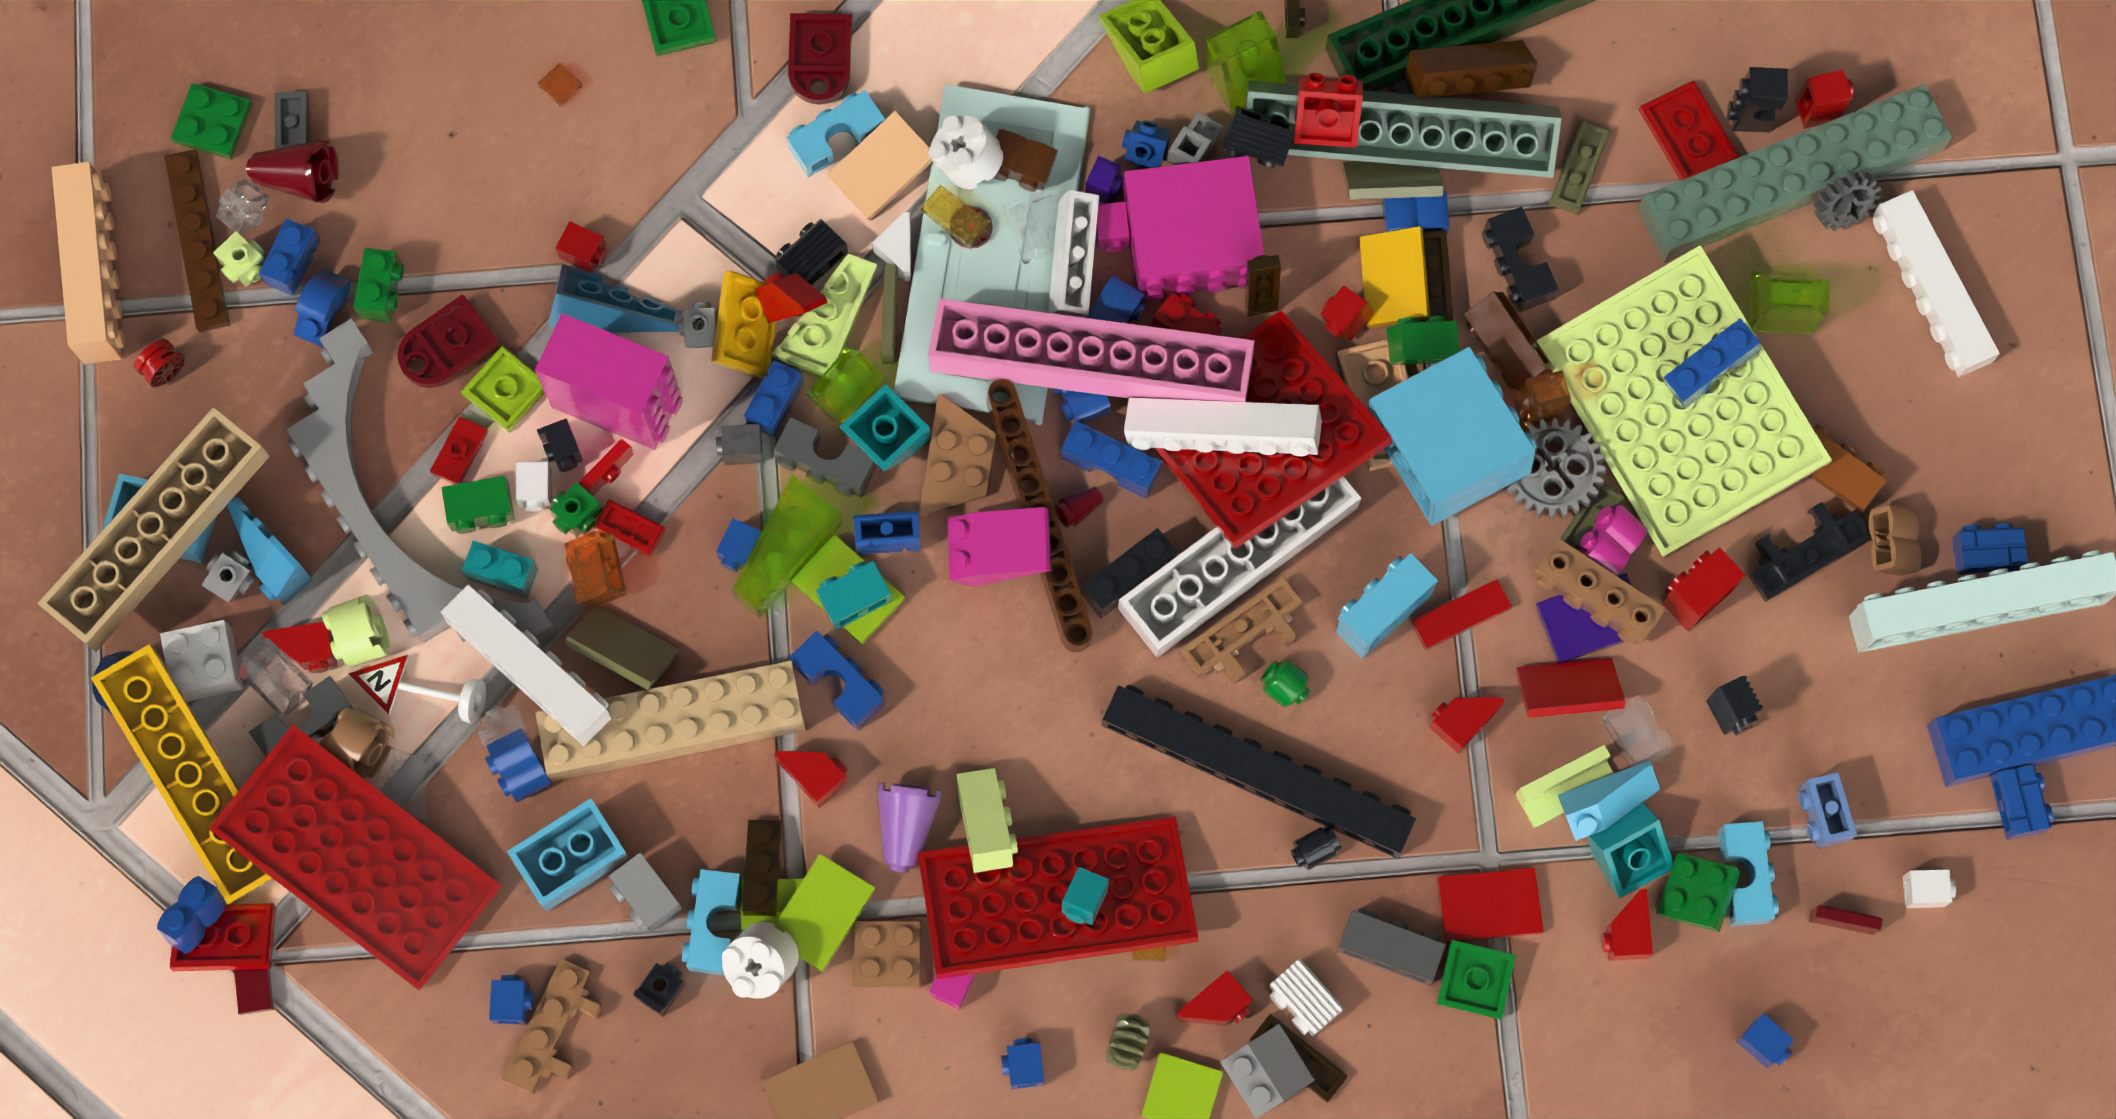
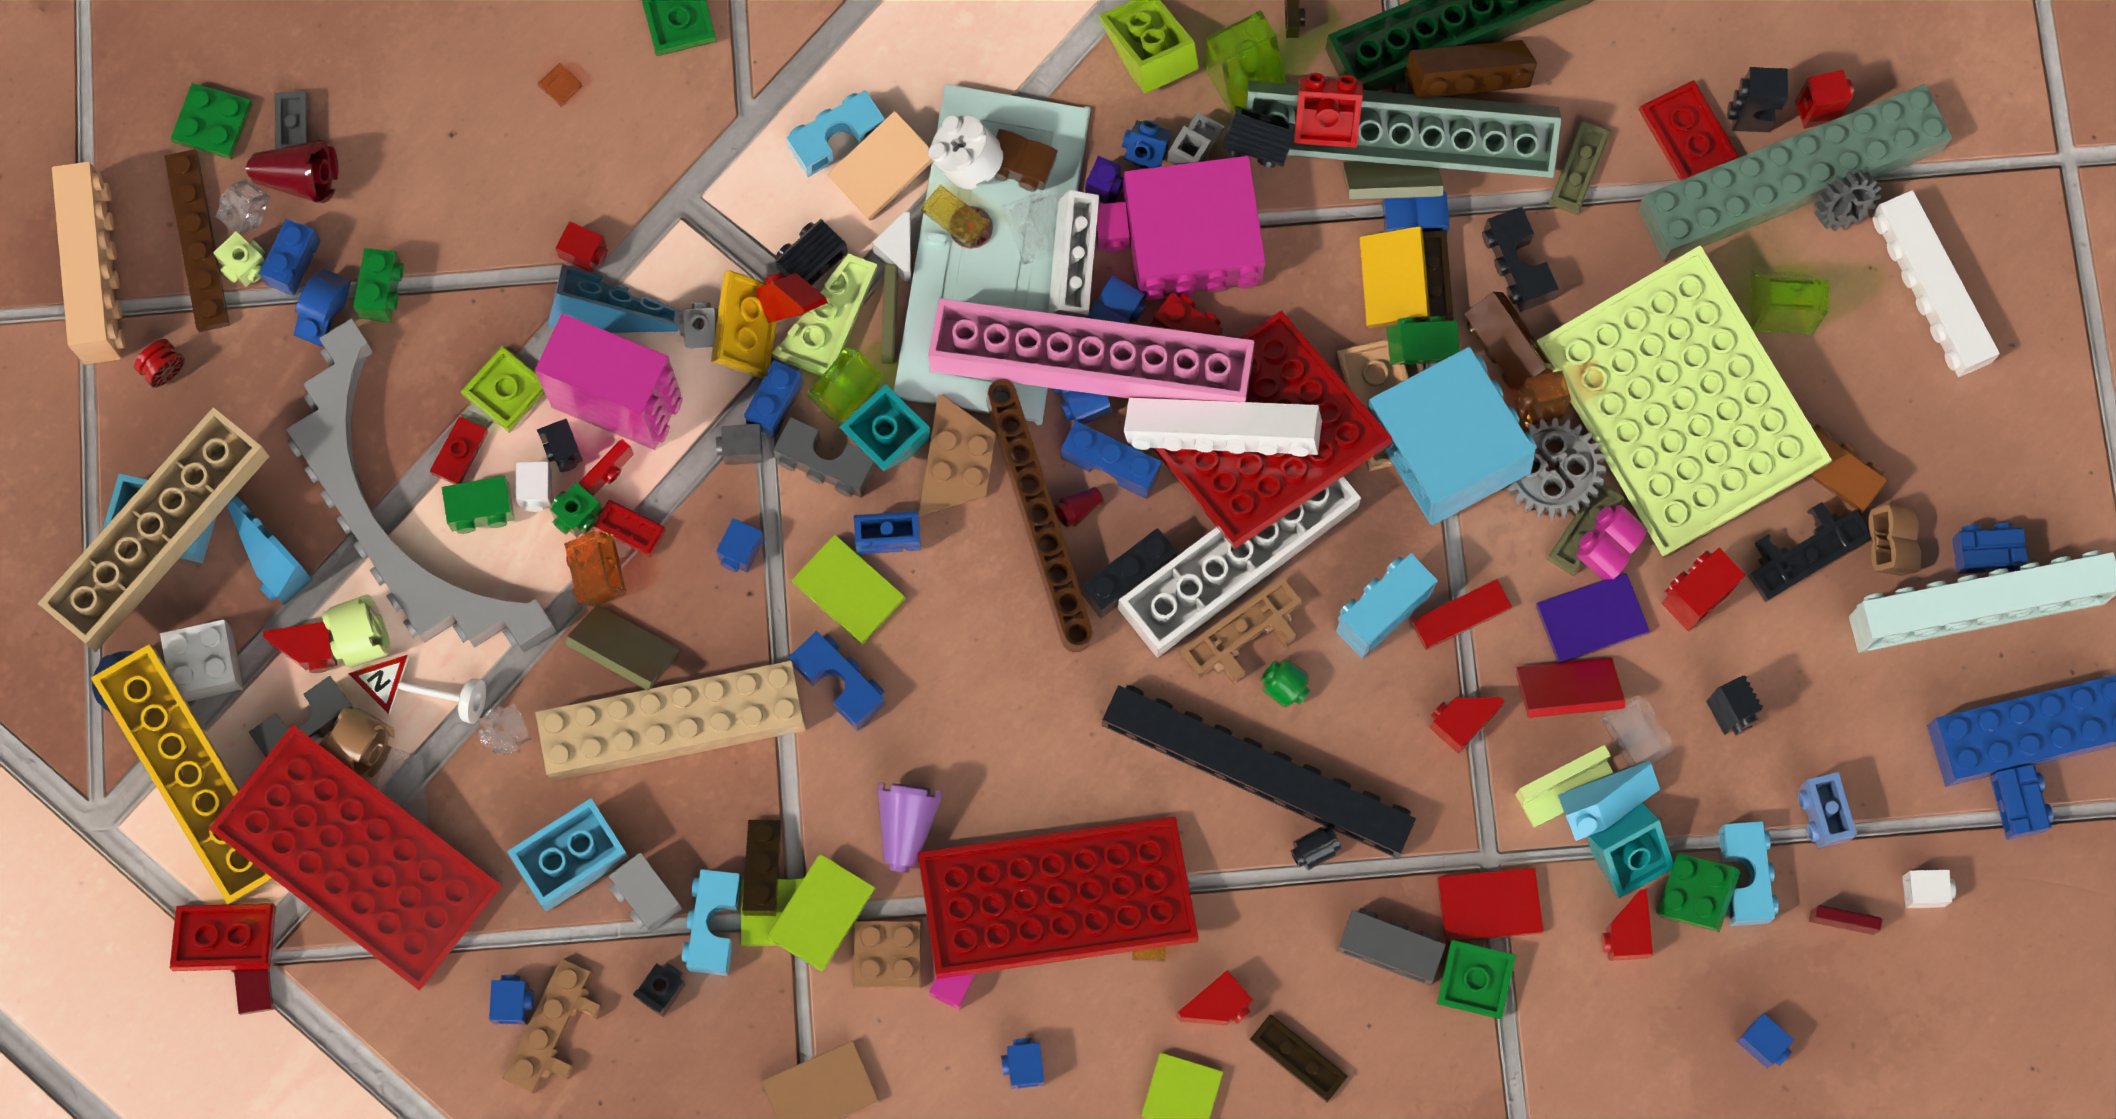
(186, 920): blue brick -> none
(218, 580): light grey brick -> none
(275, 677): clear brick -> none
(448, 344): dark red plate -> none
(500, 569): teal brick -> none
(517, 765): blue brick -> none
(527, 665): white brick -> none
(759, 960): white brick -> none
(787, 543): clear neon green wedge -> none
(814, 773): red slope -> none
(820, 53): dark red plate -> none
(853, 594): teal brick -> none
(986, 820): yellowish green brick -> none
(998, 545): dark pink slope -> none
(1084, 896): teal brick -> none
(1128, 1041): olive gear -> none
(1262, 285): dark brown plate -> none
(1267, 1071): light grey slope -> none
(1305, 998): white brick -> none
(1345, 314): red brick -> none
(1598, 592): medium nougat brick -> none
(1719, 355): blue arch -> none

